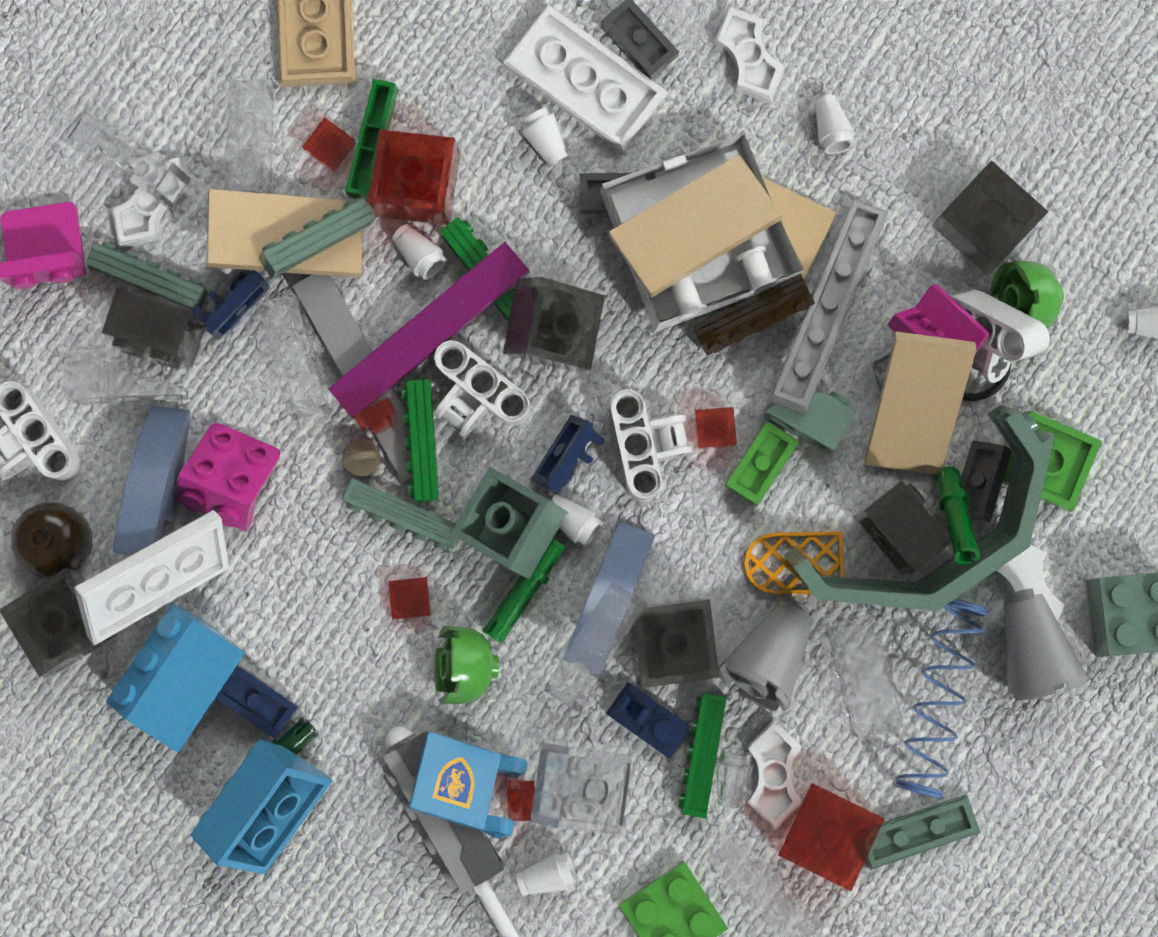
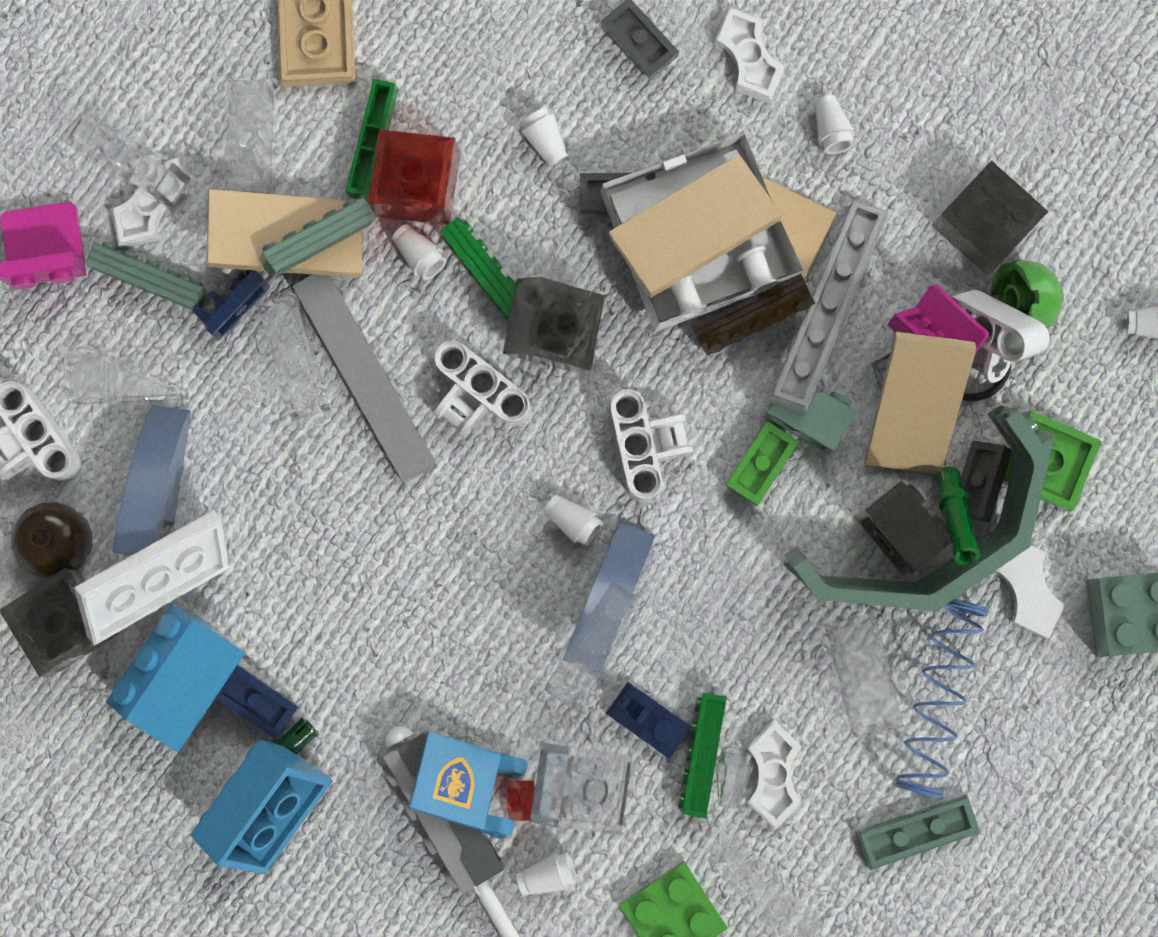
(153, 328): clear smoke brick -> none
(226, 475): dark pink bracket -> none
(329, 145): clear red plate -> none
(361, 458): dark tan tile -> none
(377, 417): clear red plate -> none
(400, 514): sand green piece -> none
(409, 598): clear red plate -> none
(421, 441): green piece -> none
(429, 329): magenta tile -> none
(464, 665): bright green cylinder -> none
(509, 522): sand green brick -> none
(522, 594): green pin -> none
(569, 446): dark blue plate -> none
(584, 78): white tile -> none
(674, 643): clear smoke brick -> none
(715, 428): clear red plate -> none
(770, 657): light grey cone -> none
(831, 837): clear red brick -> none
(838, 535): light orange window -> none
(1037, 649): light grey cone -> none

